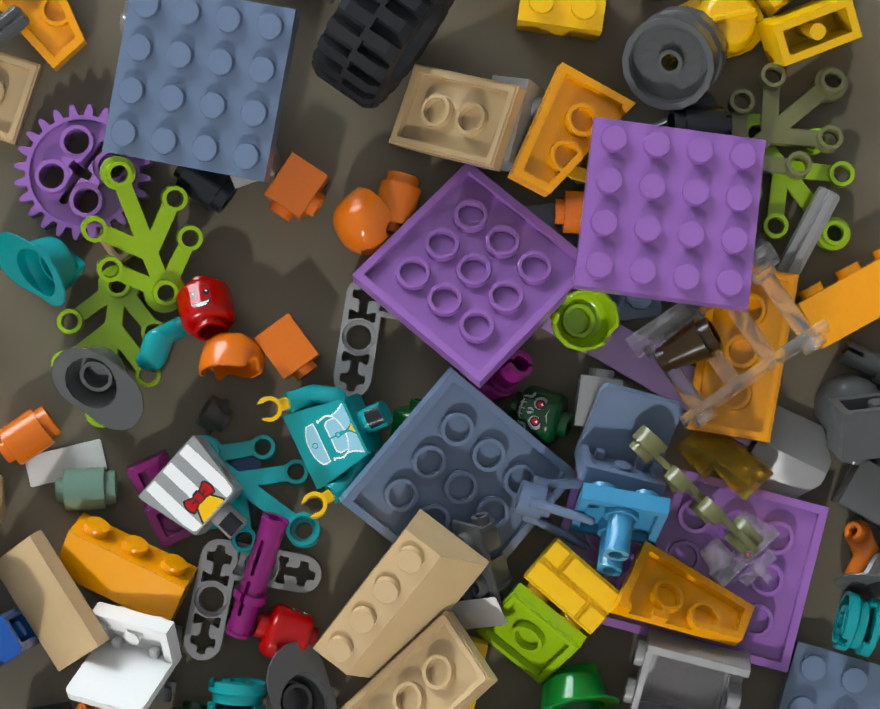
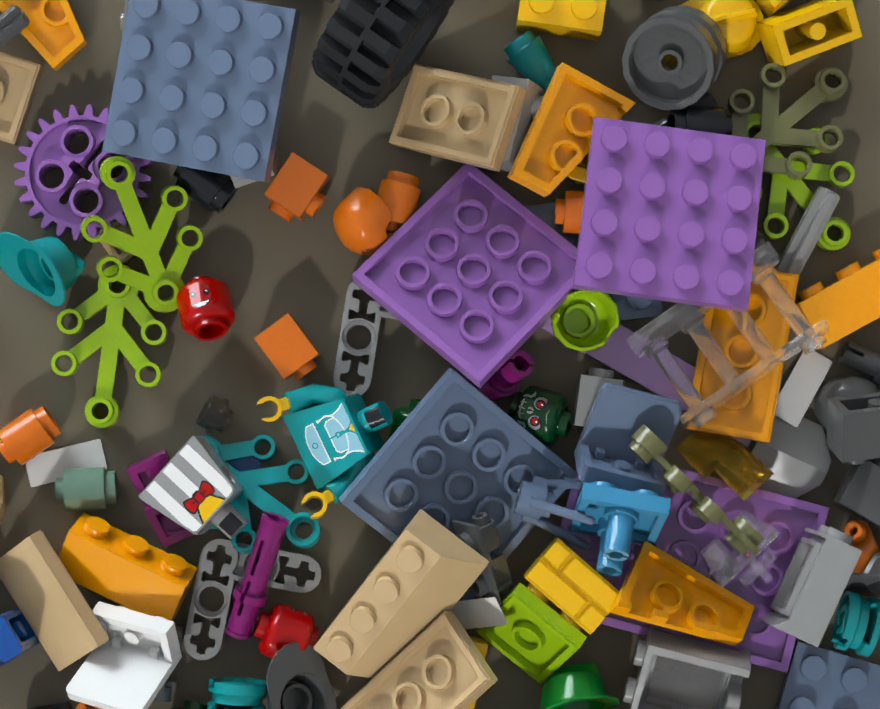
(99, 386): dark grey piece -> none
(158, 343): teal arm -> none
(233, 355): orange hair -> none
(531, 58): none -> teal cone
(689, 345): dark brown cone -> none
(802, 387): none -> white sticker
(813, 584): none -> light grey window

